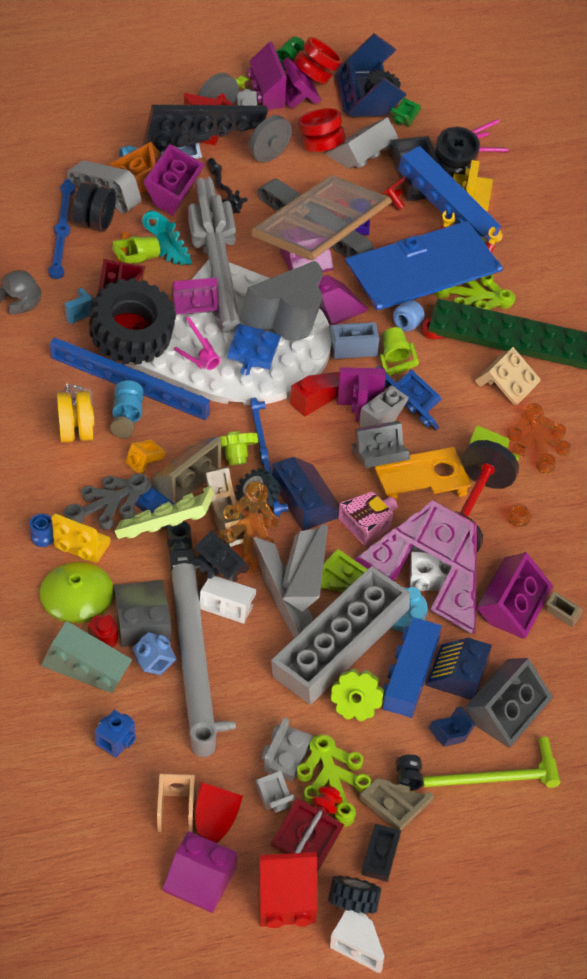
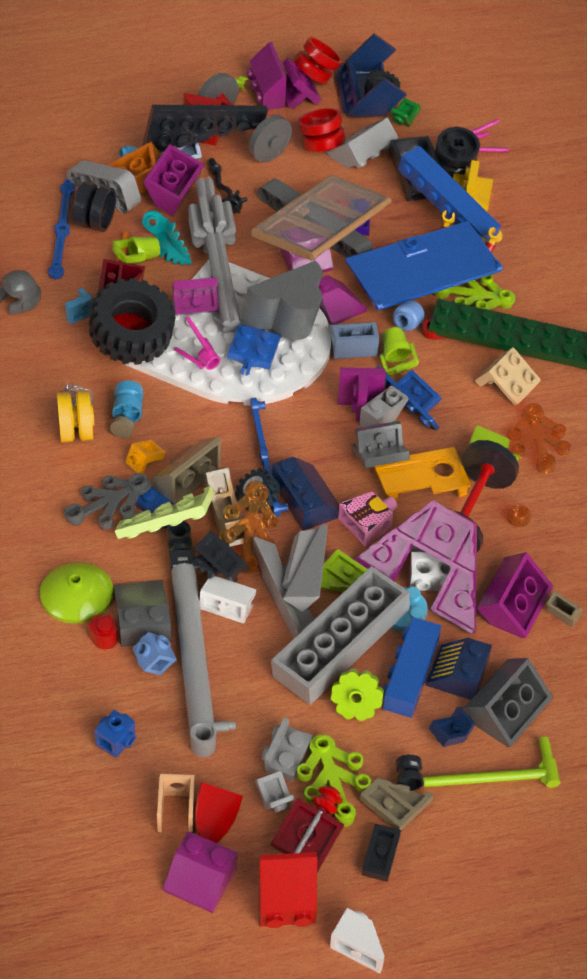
(41, 530): blue wheel -> none
(78, 539): yellow bracket -> none
(85, 658): sand green wedge -> none
(116, 372): blue plate -> none
(236, 446): lime plant -> none
(247, 97): light grey bracket -> none
(290, 49): green wheel -> none
(314, 392): red slope -> none
(354, 894): black wheel -> none
(395, 194): red shield -> none

